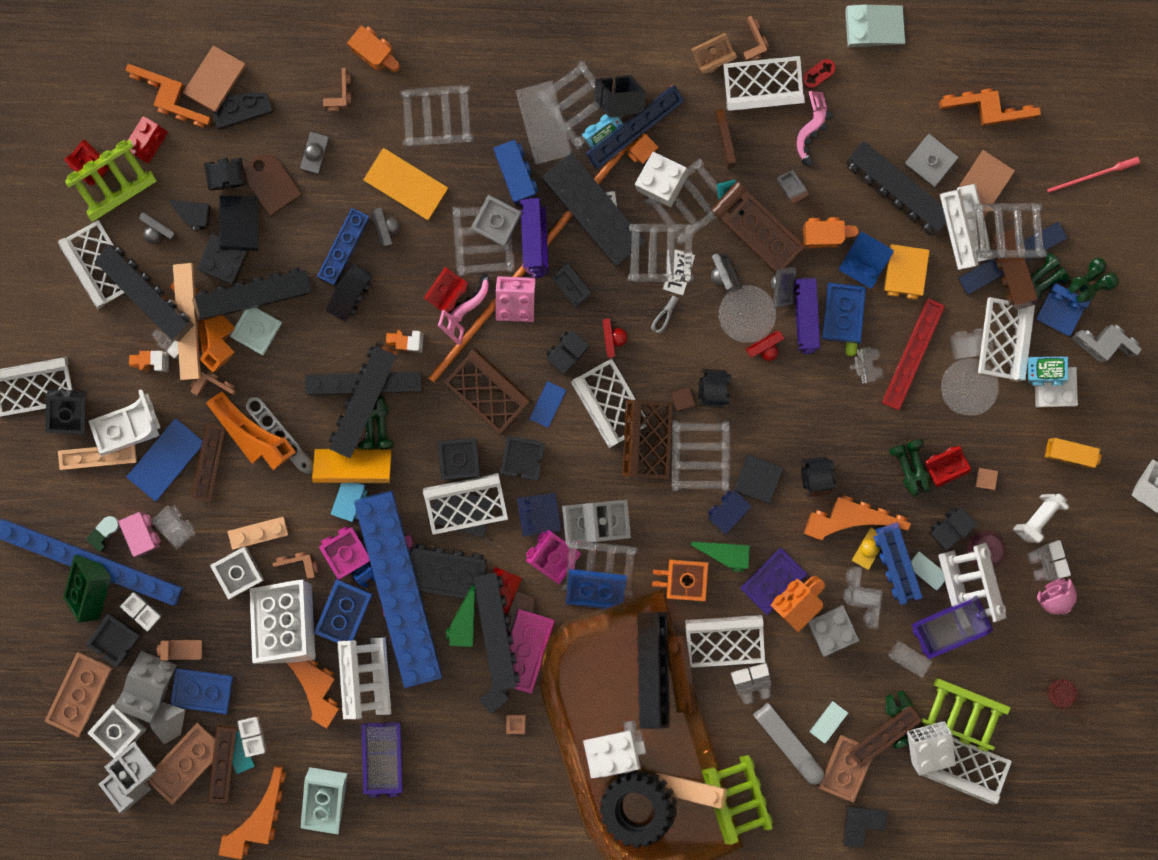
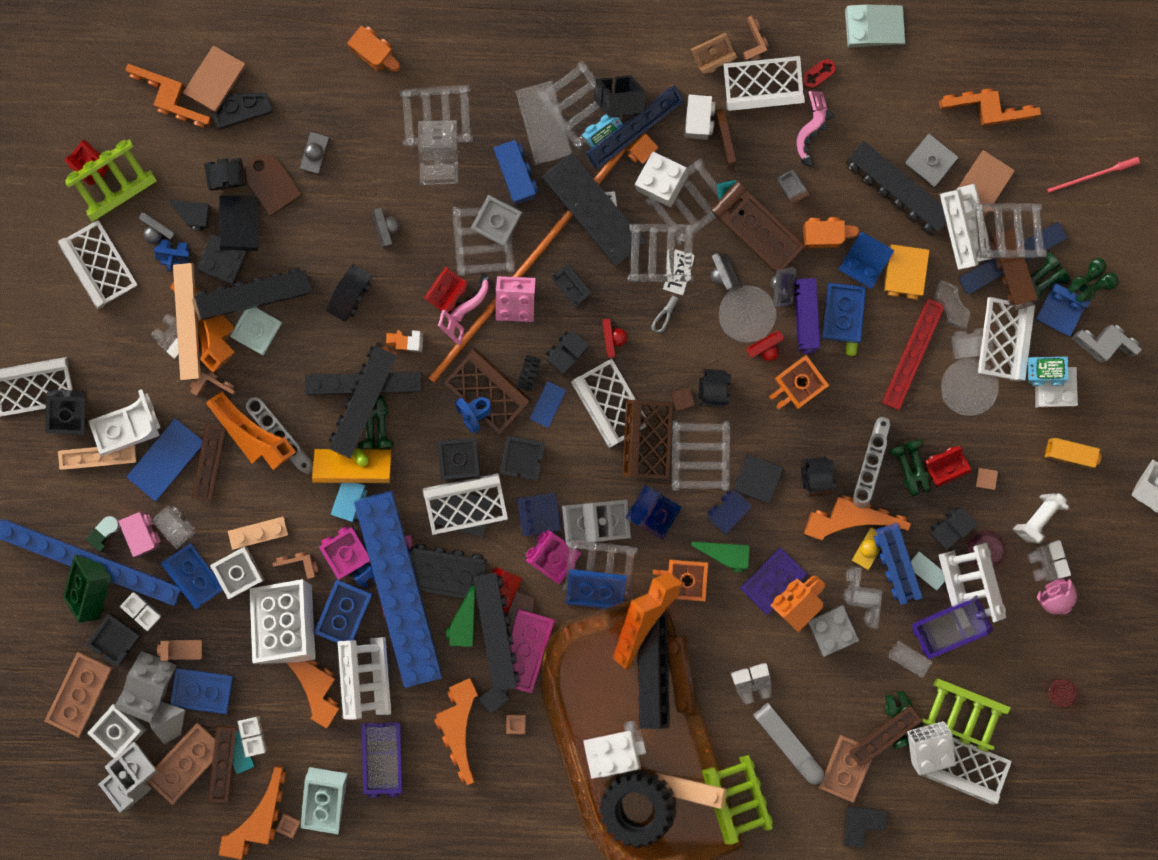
(144, 293): black brick -> none
(147, 139): red bracket -> none
(147, 359): hips -> none
(171, 256): none -> blue hips
(192, 576): none -> blue tile
(288, 825): none -> nougat tile
(335, 104): nougat bracket -> none
(343, 247): blue brick -> none
(360, 457): none -> lime piece
(405, 184): light orange tile -> none
(438, 152): none -> clear bracket
(454, 724): none -> orange arch
(471, 414): none -> blue tile
(528, 372): none -> black tyre
(534, 238): dark purple door -> none
(643, 615): none -> orange arch
(653, 512): none -> clear blue brick
(698, 117): none -> white brick
(725, 624): white fence -> none
(798, 394): none -> orange hinge
(828, 722): light aqua tile -> none
(864, 364): clear hips -> none
(880, 434): none -> light grey piece
(956, 312): none -> clear tile

